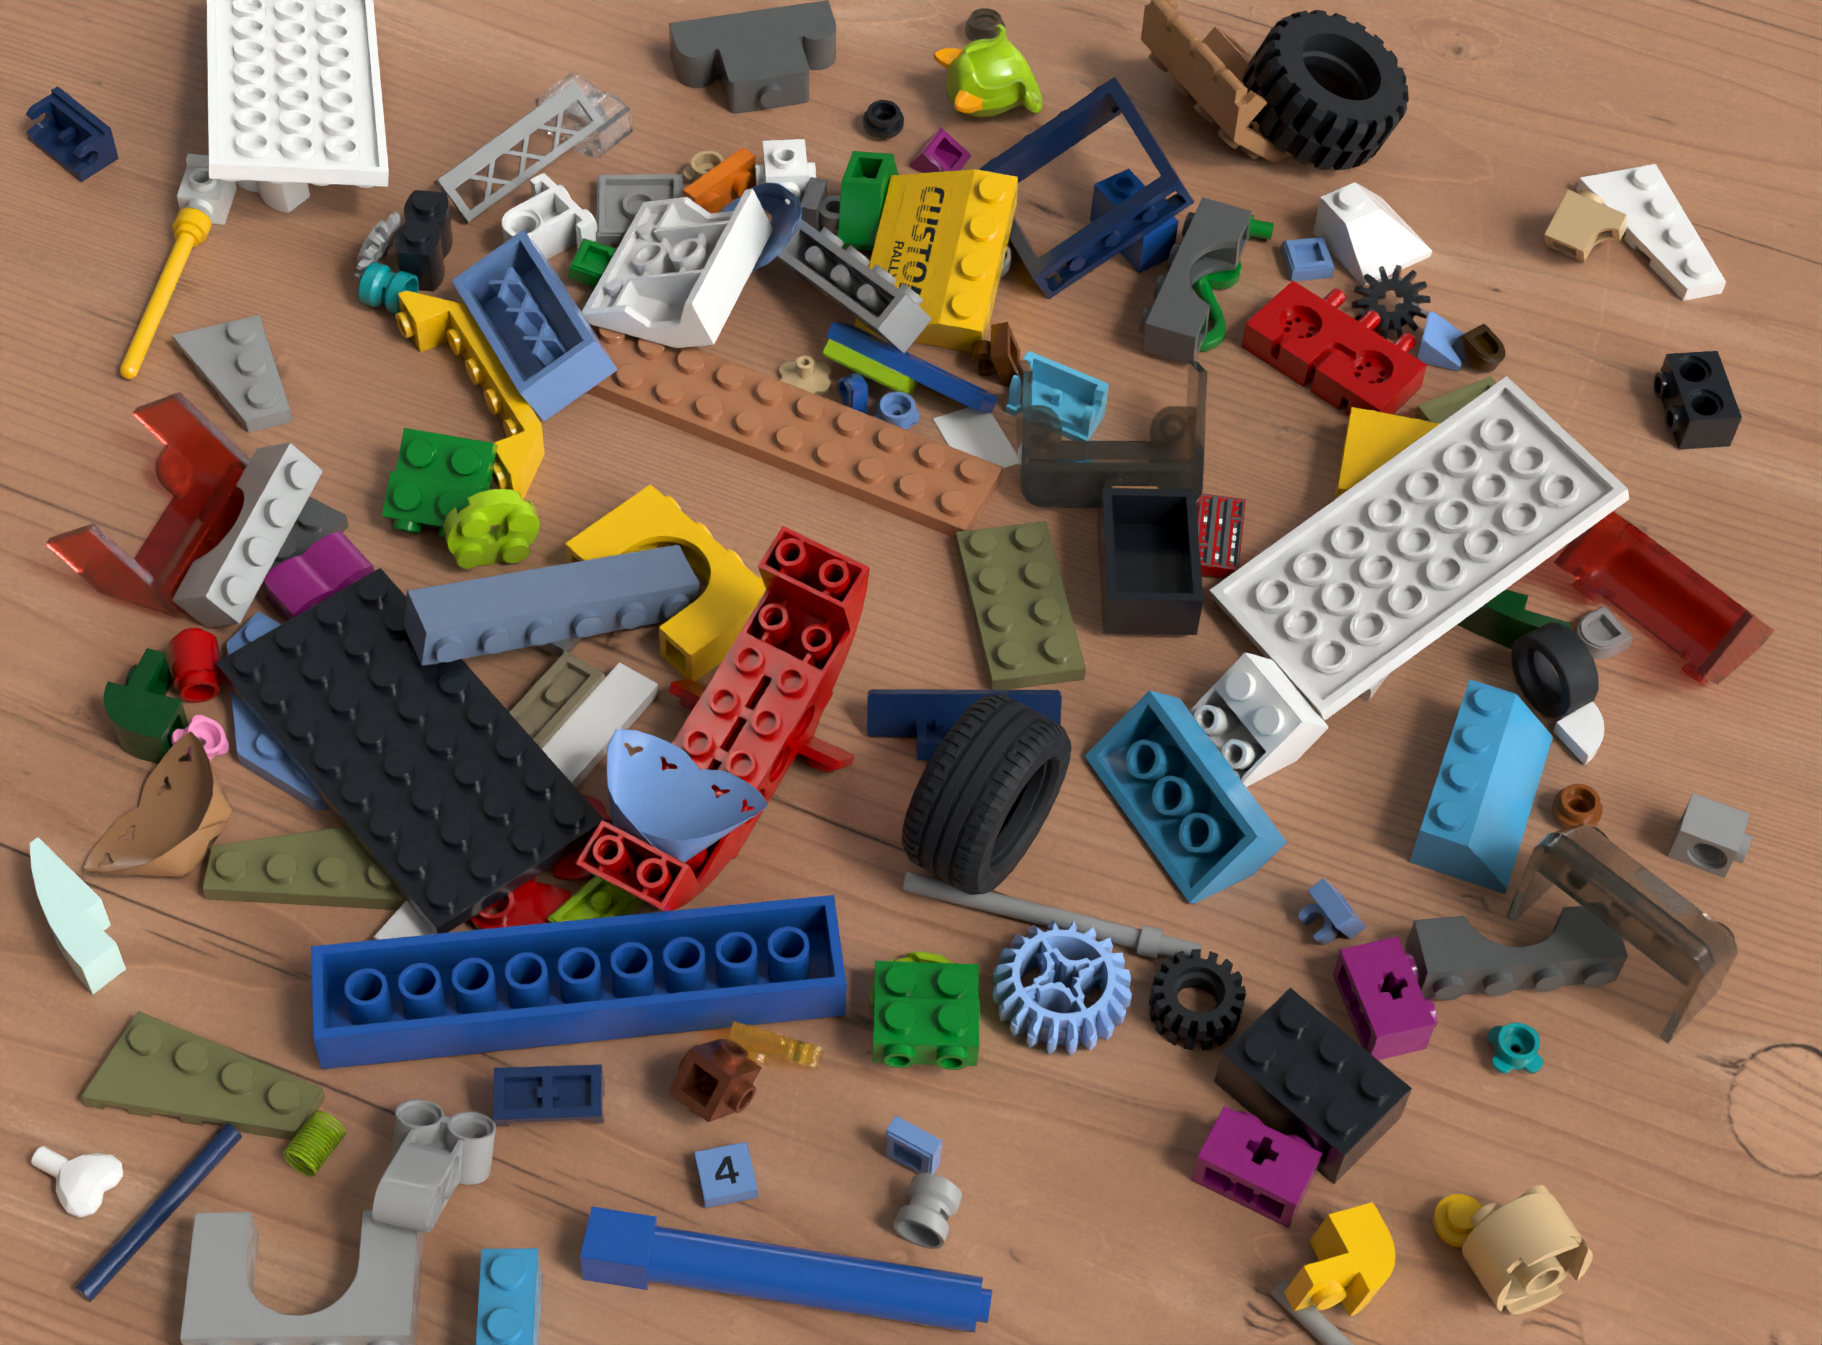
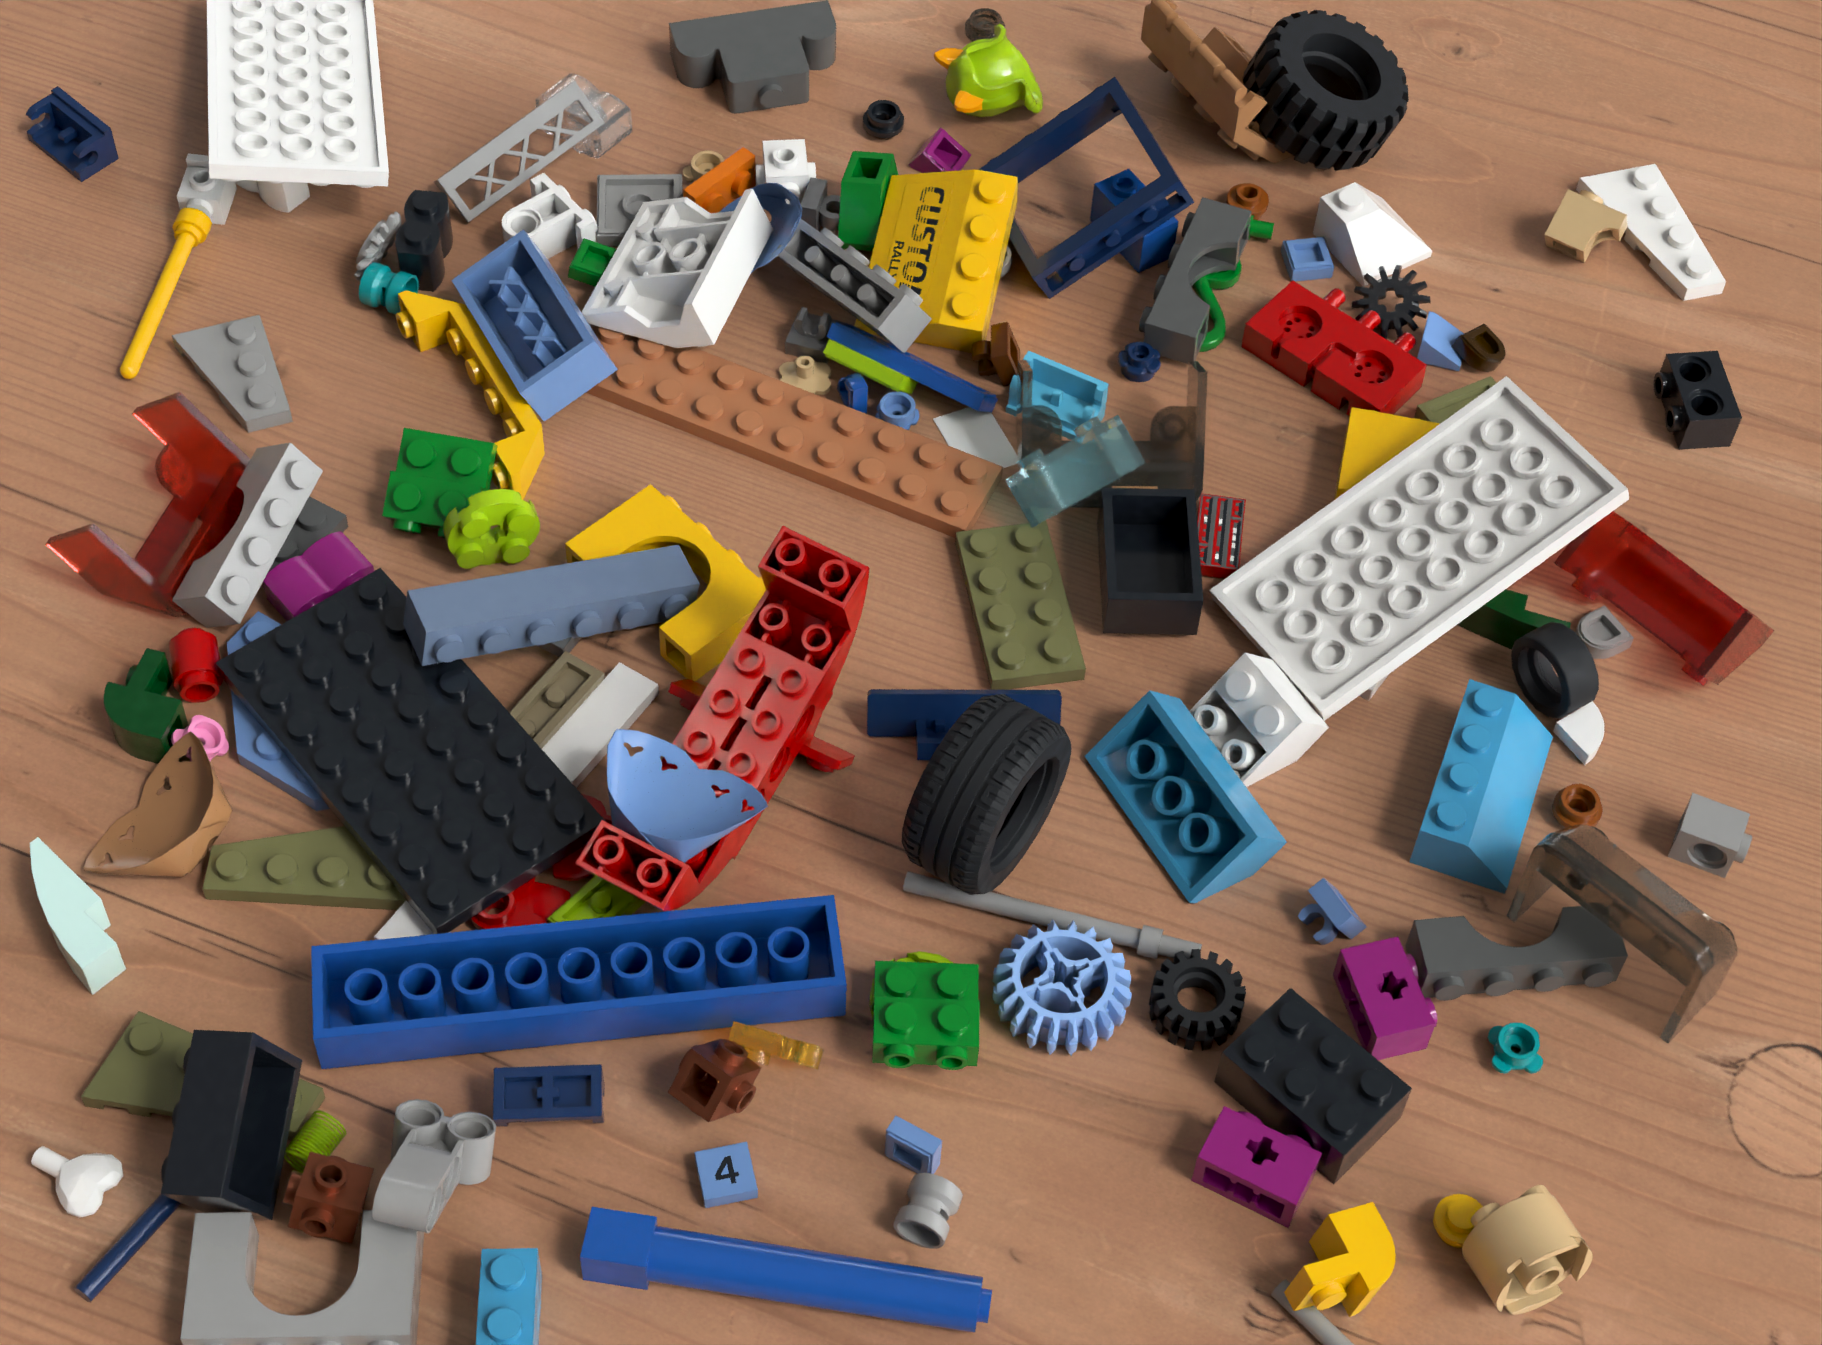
(231, 1124): none -> black piece
(328, 1197): none -> copper brick
(809, 335): none -> flat silver tile
(1074, 470): none -> clear light blue brick
(1139, 361): none -> dark blue plate
(1249, 197): none -> dark orange plate

